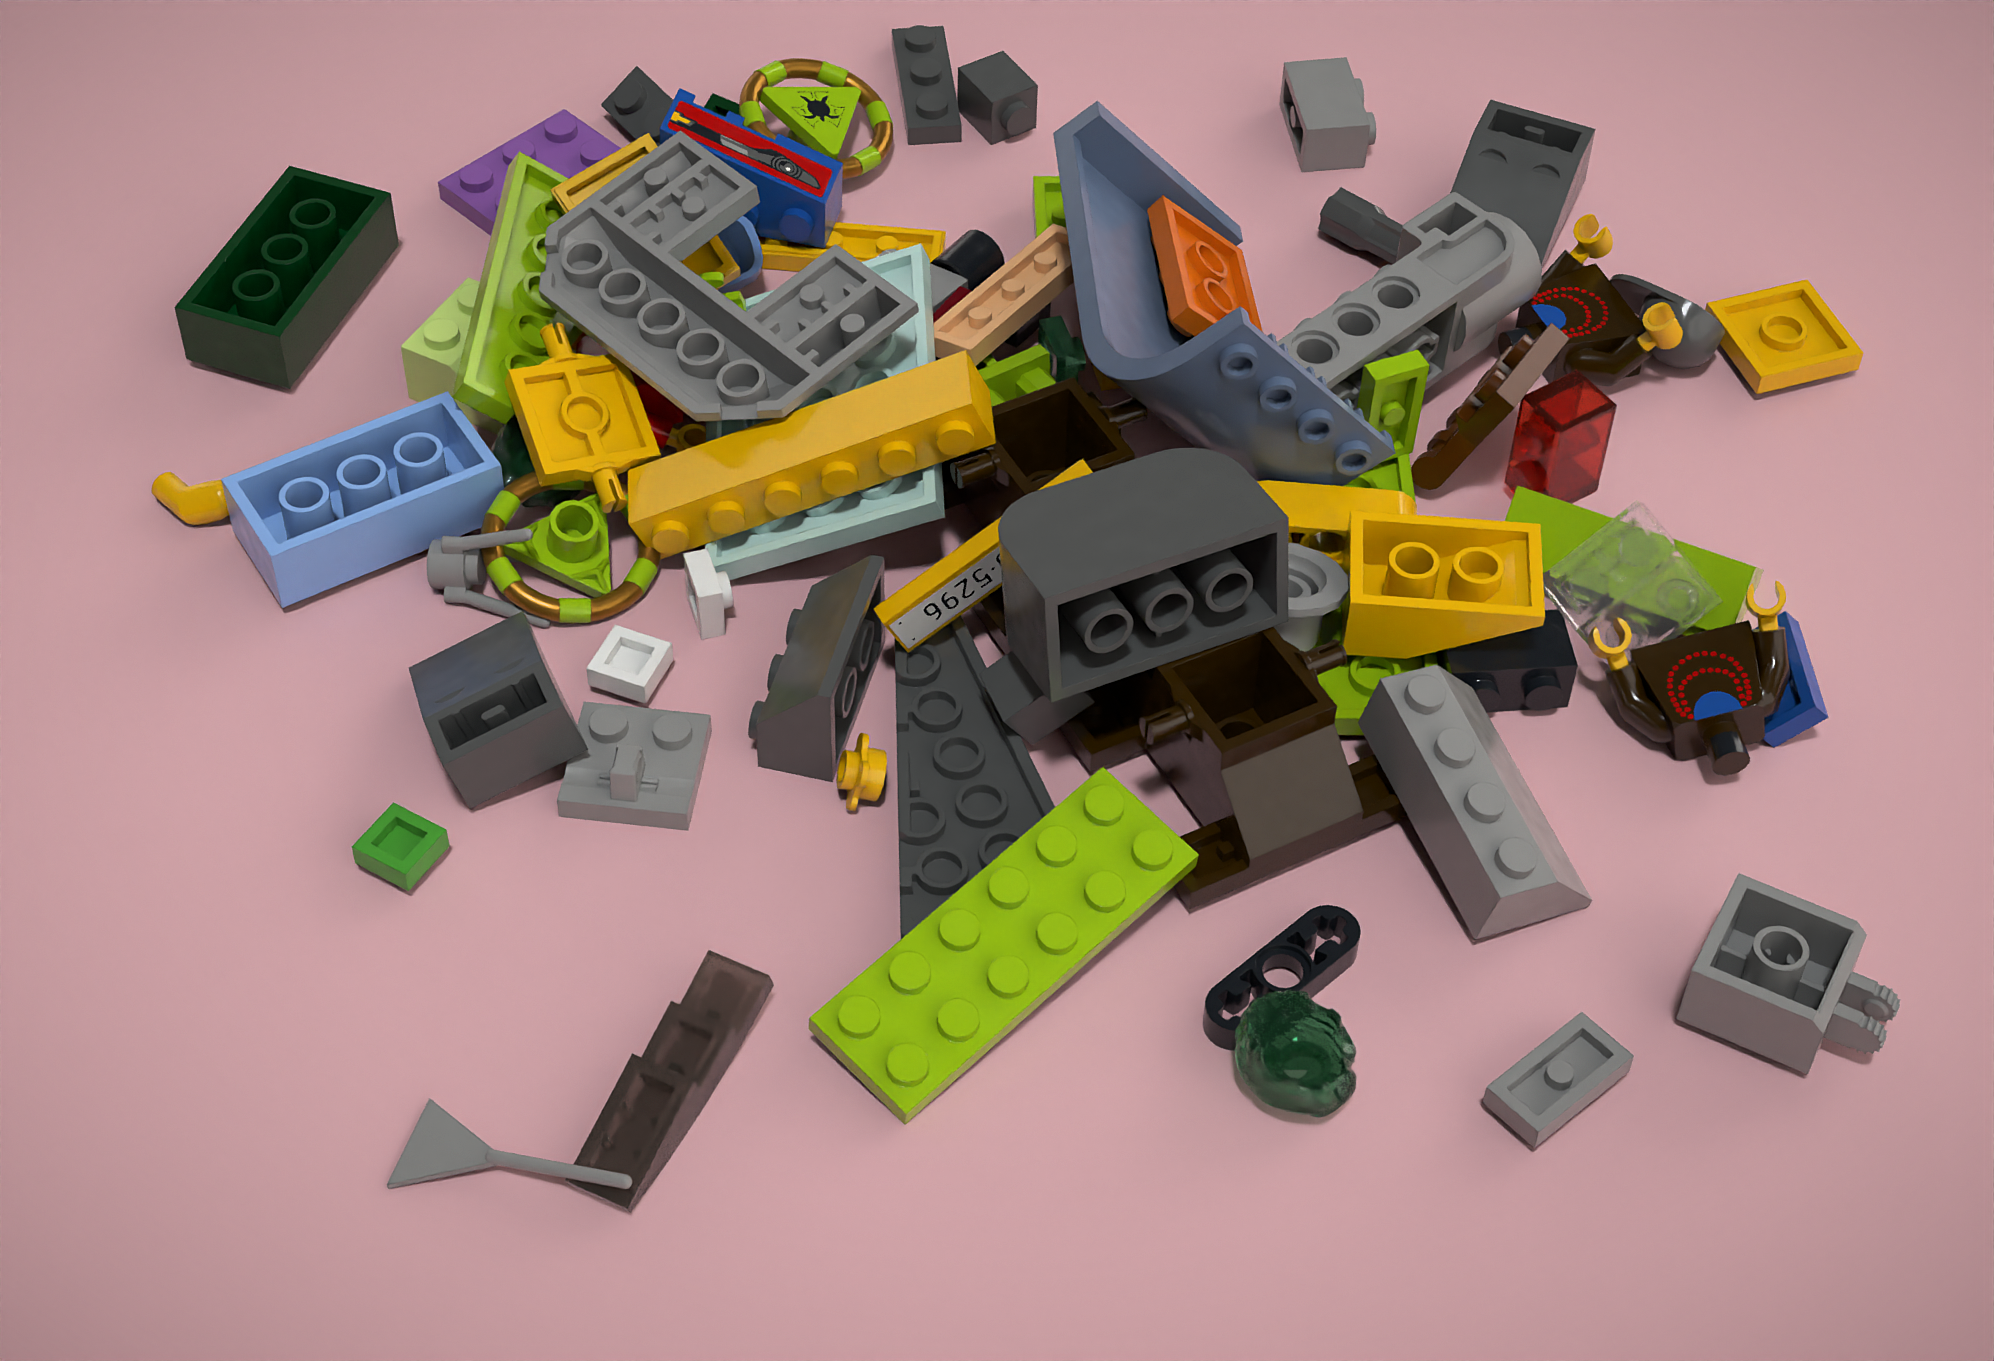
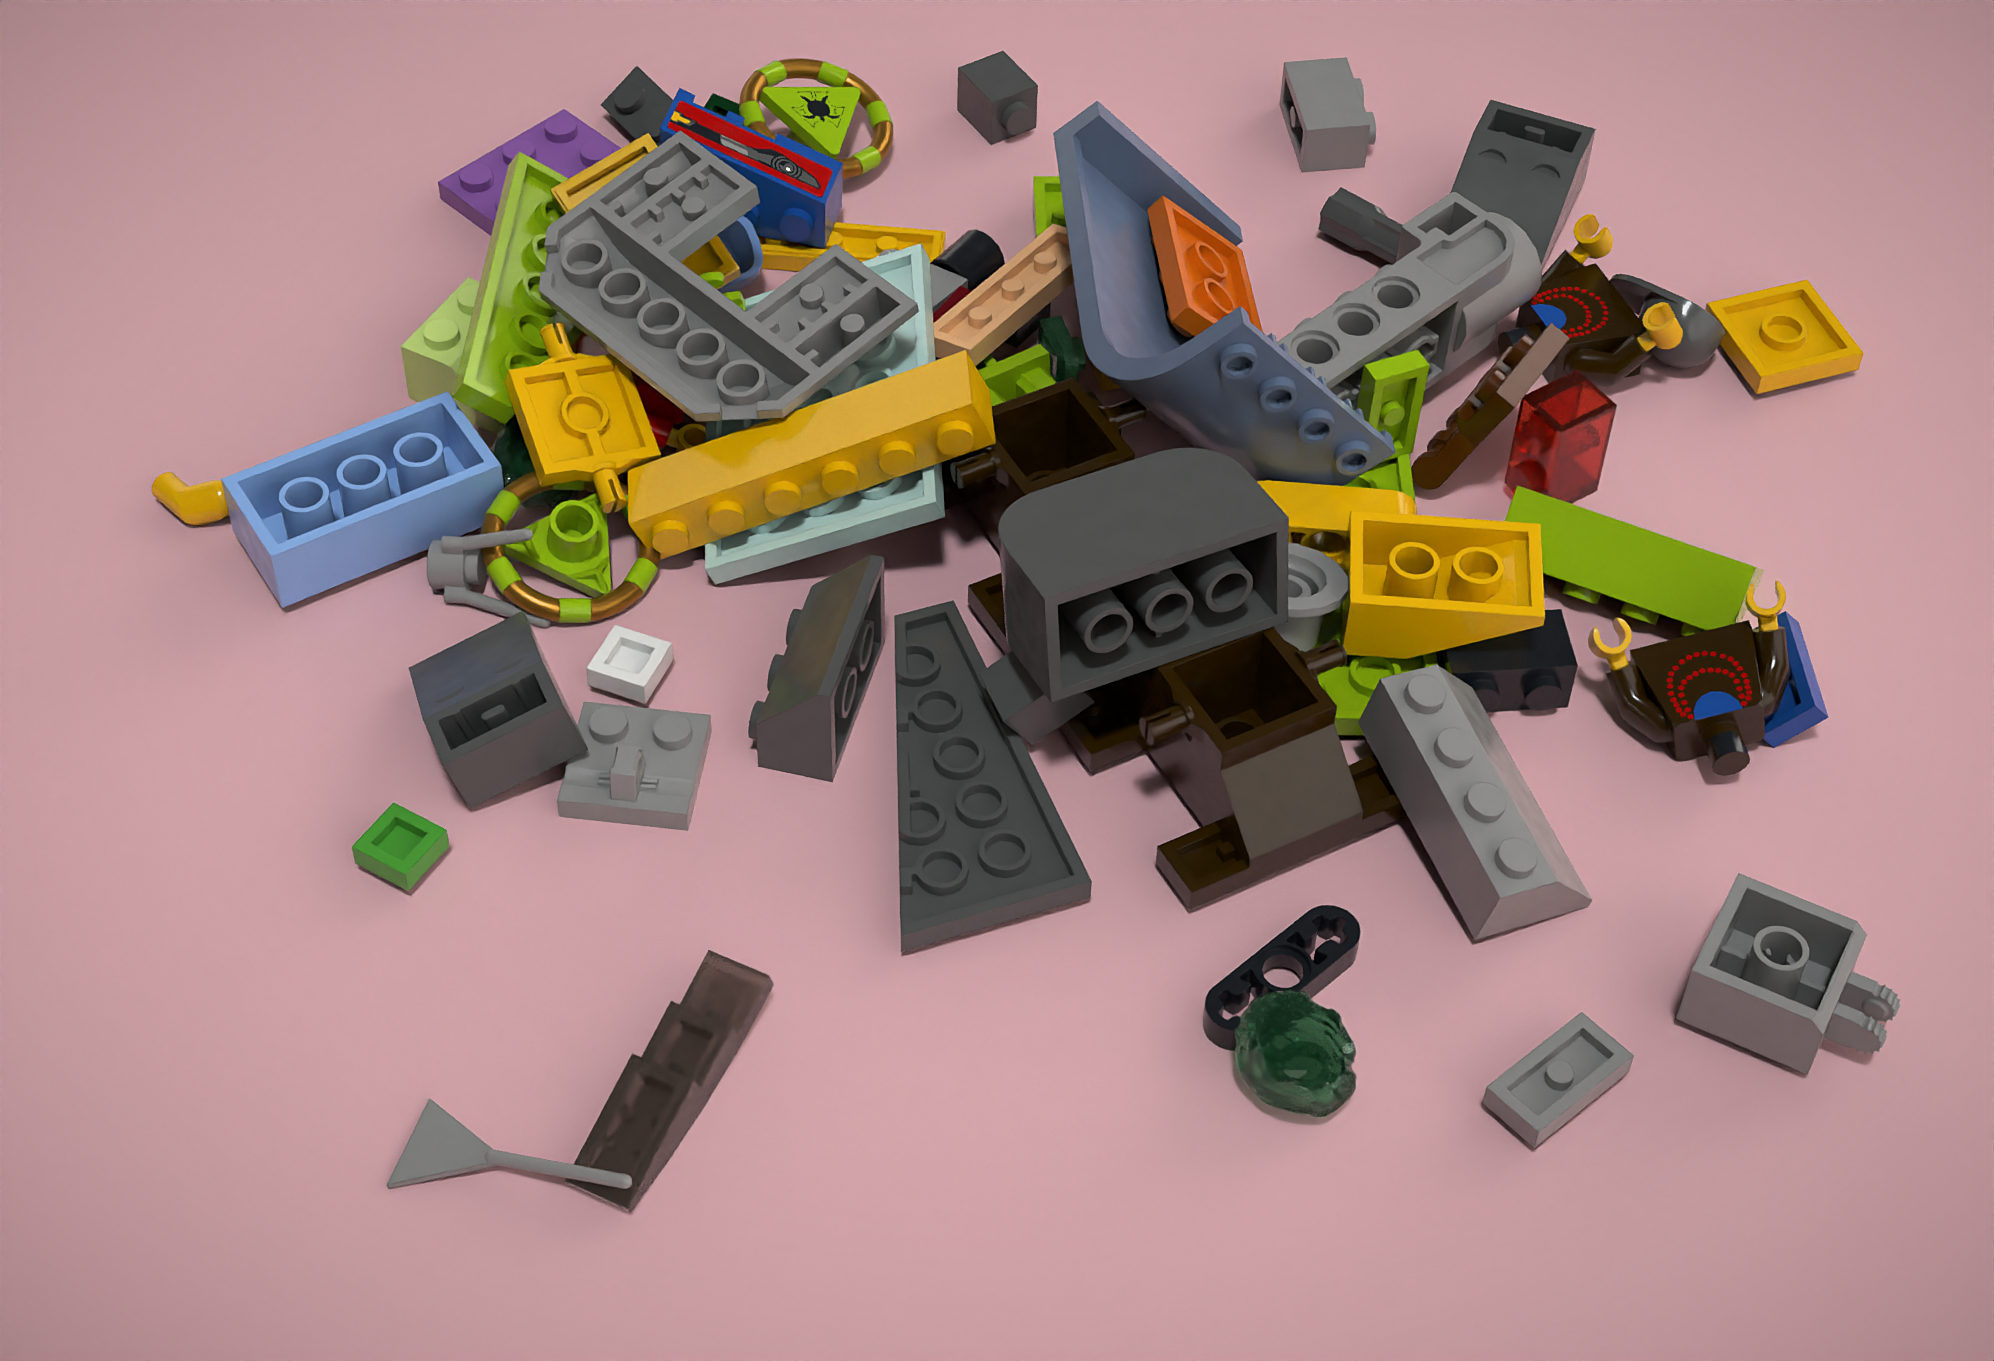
(287, 276): dark green brick -> none
(707, 593): white plate -> none
(861, 772): yellow plate -> none
(926, 85): dark grey plate -> none
(952, 583): tile -> none
(1002, 944): lime plate -> none
(1631, 574): clear slope -> none

